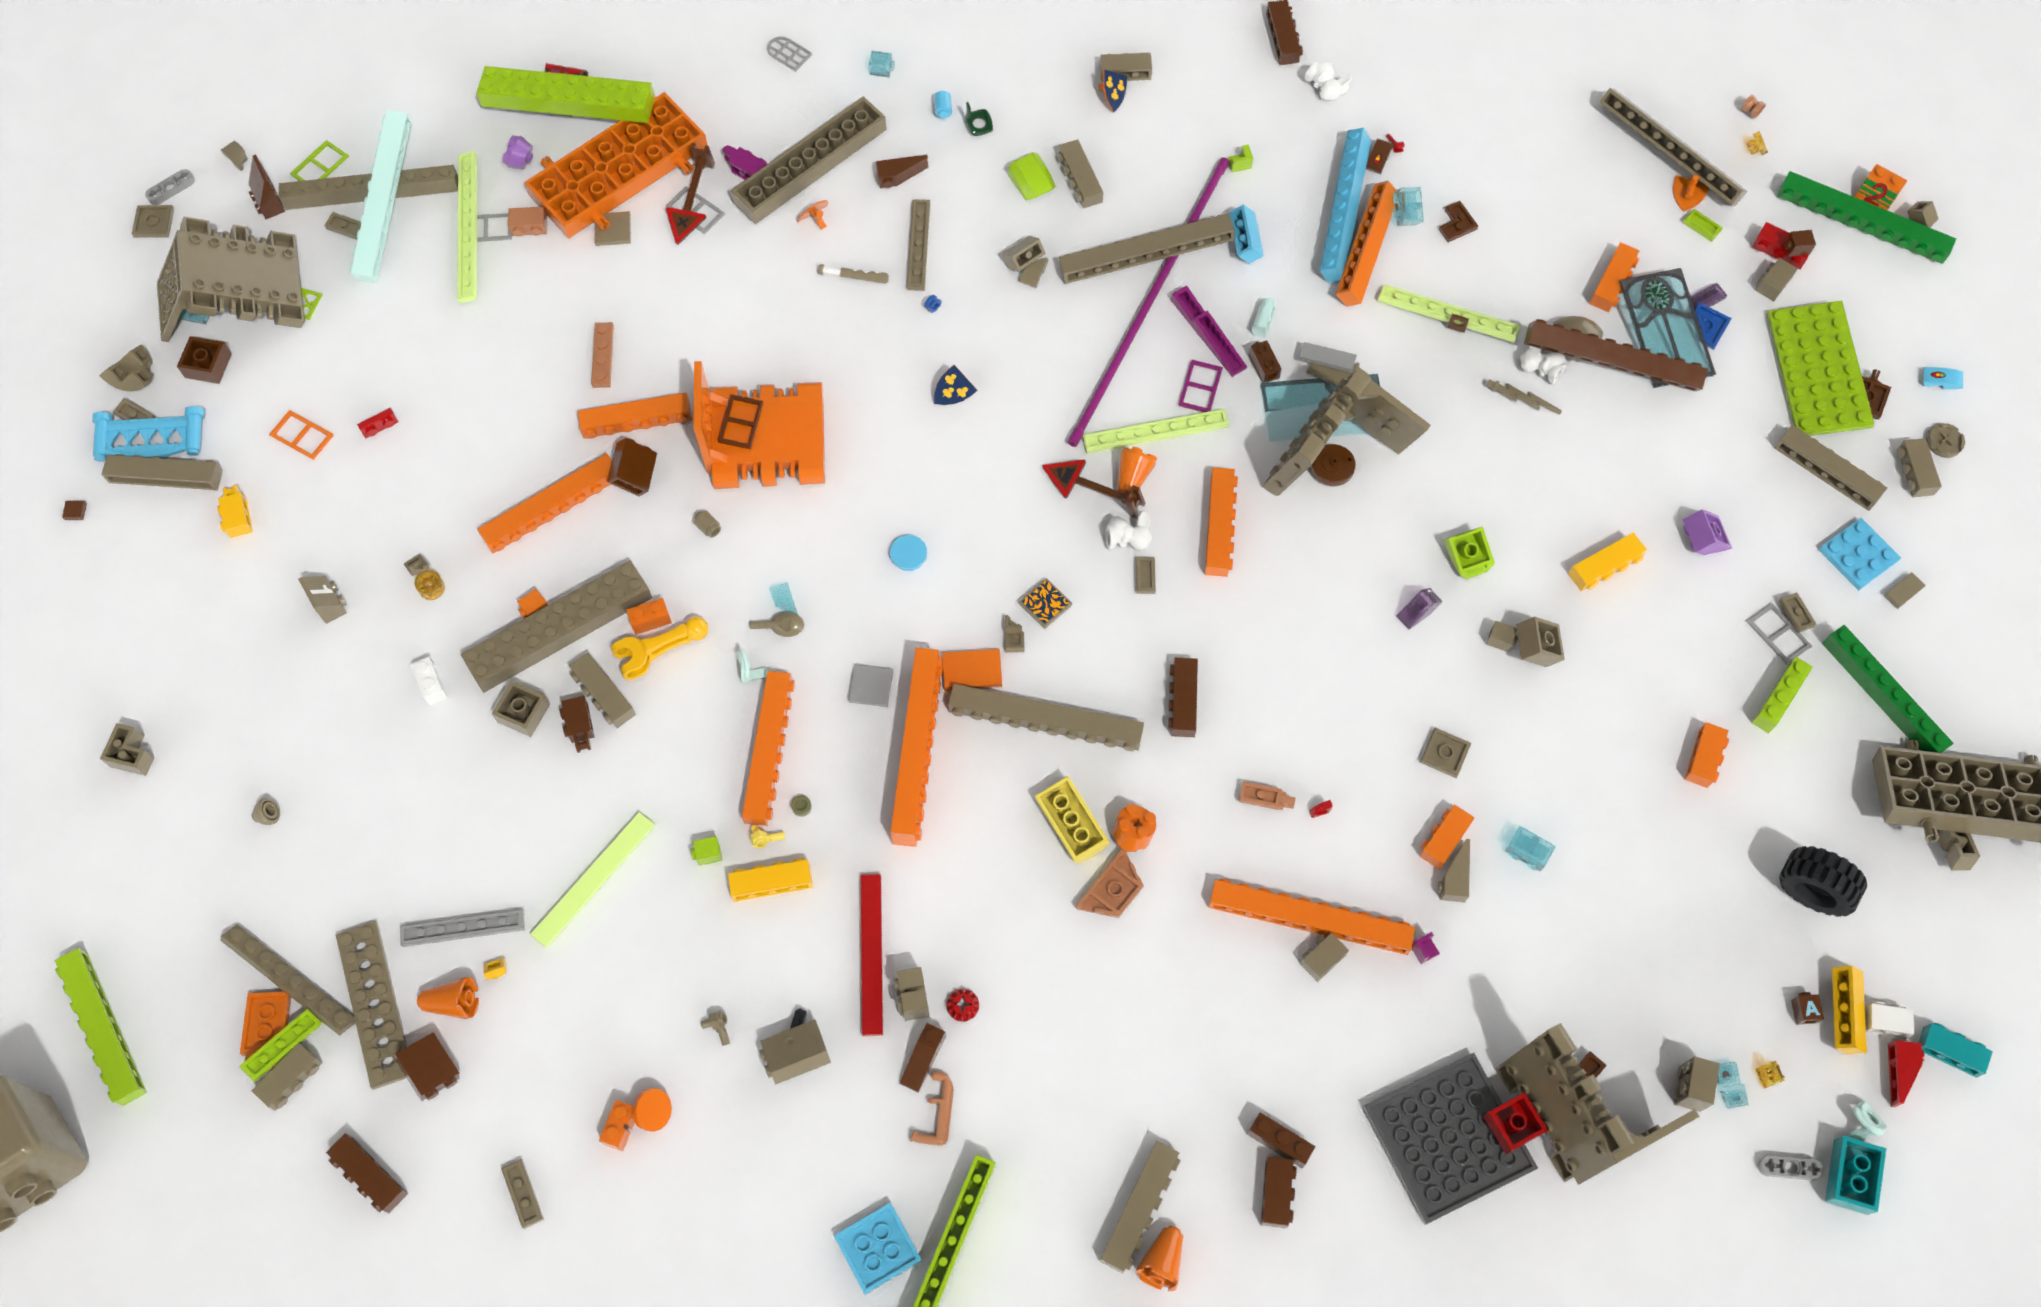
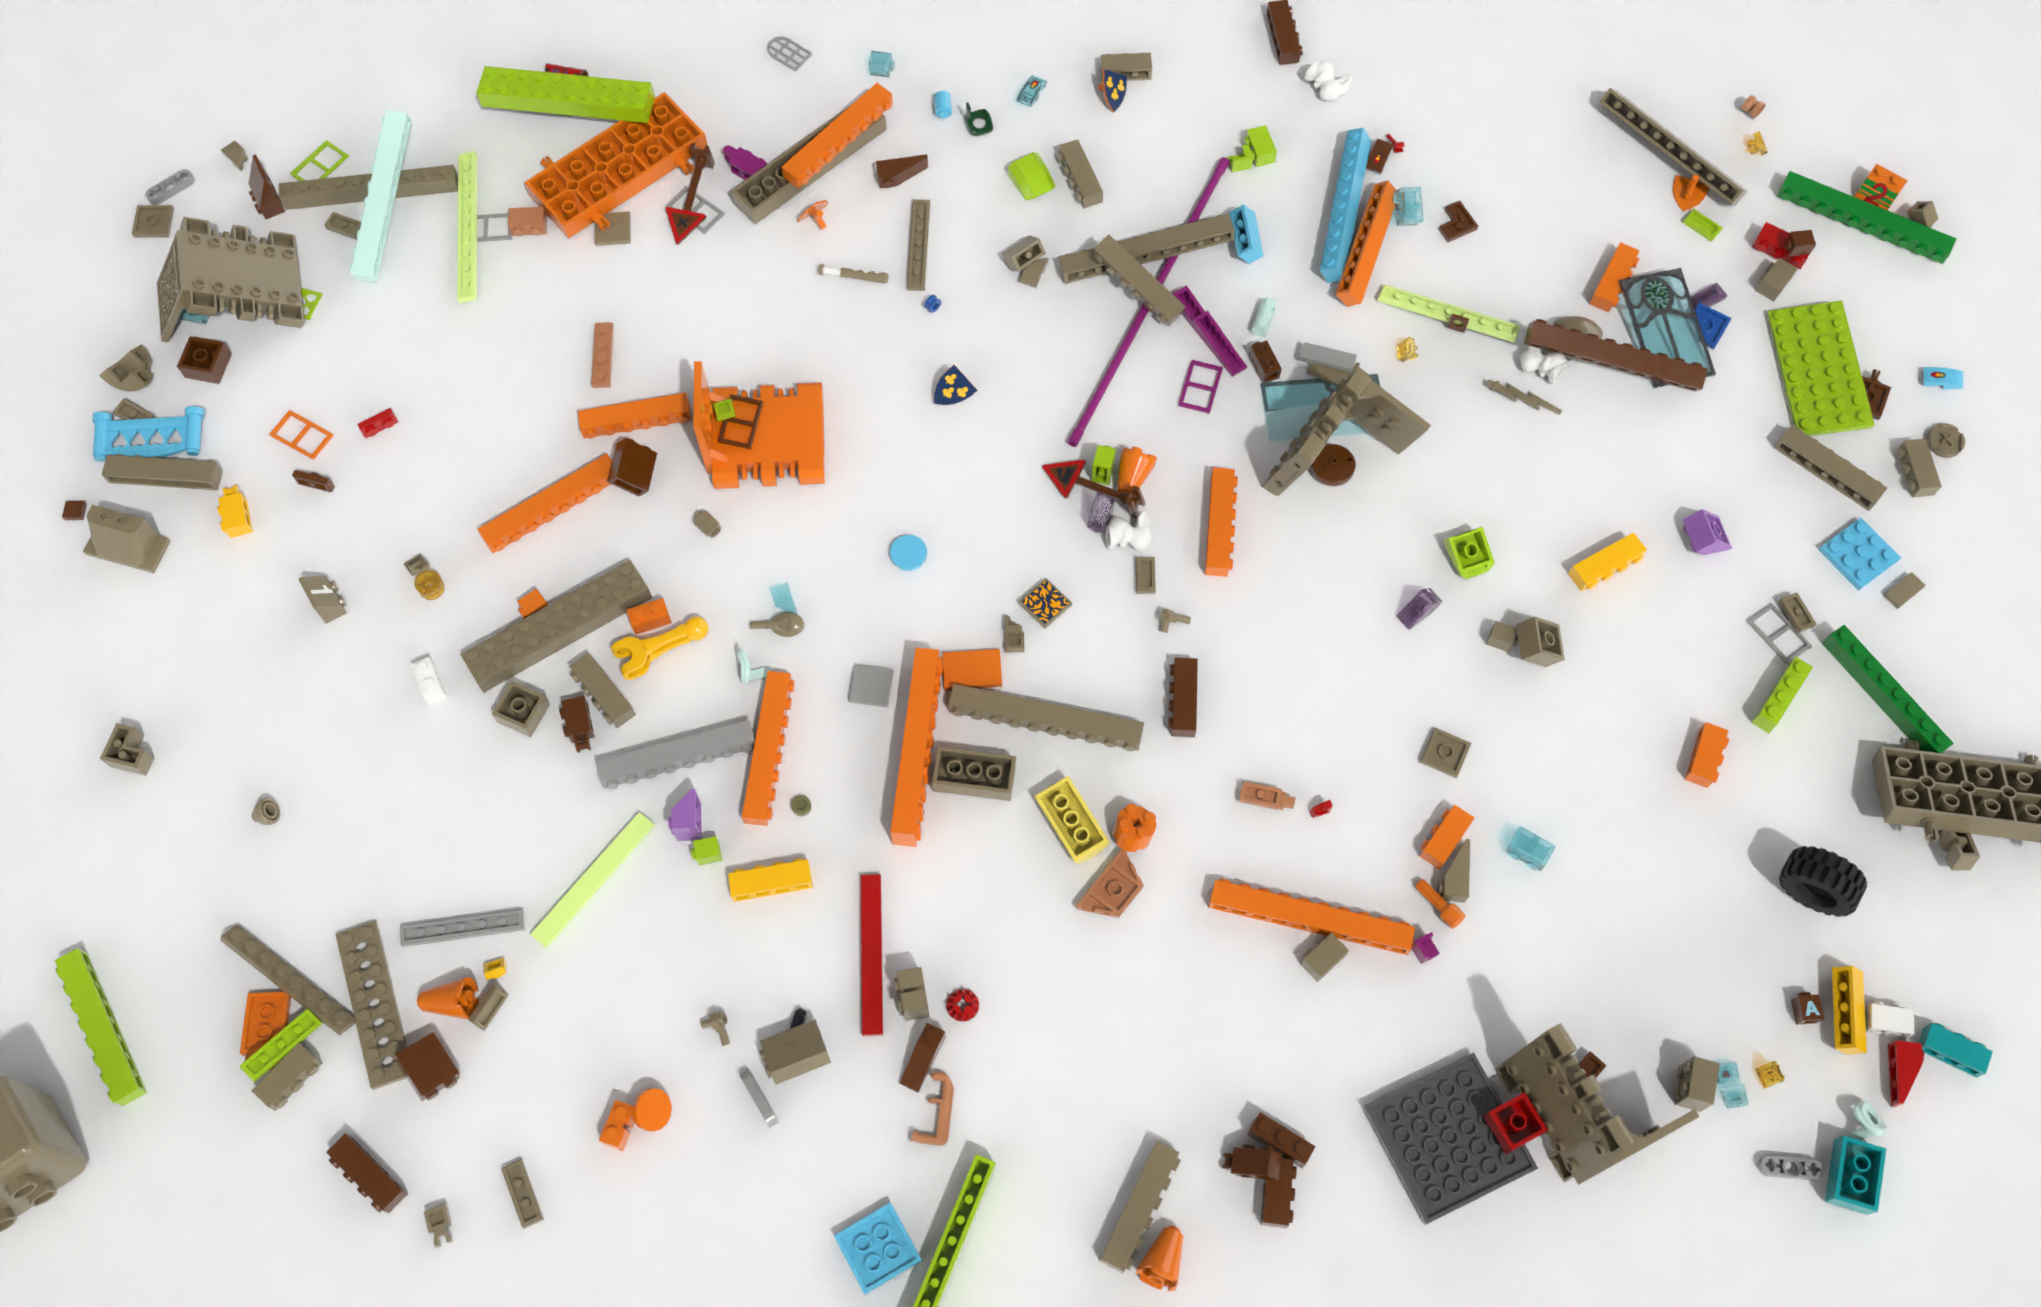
(124, 539): none -> dark tan windscreen
(313, 480): none -> reddish brown plate
(437, 1222): none -> dark tan plate
(488, 1007): none -> dark tan tile
(518, 153): medium lavender cone -> none
(676, 754): none -> light grey brick
(686, 818): none -> medium lavender slope
(724, 409): none -> lime tile
(759, 1099): none -> light grey beam
(760, 839): light yellow piece -> none
(837, 135): none -> orange brick
(974, 773): none -> dark tan brick
(1031, 90): none -> clear light blue slope
(1101, 513): none -> clear purple slope
(1103, 464): none -> lime brick
(1138, 280): none -> dark tan brick
(1155, 431): yellowish green tile -> none
(1167, 616): none -> dark tan piece
(1253, 1162): none -> reddish brown brick
(1260, 145): none -> lime brick
(1406, 349): none -> clear yellow tile
(1449, 913): none -> orange piece

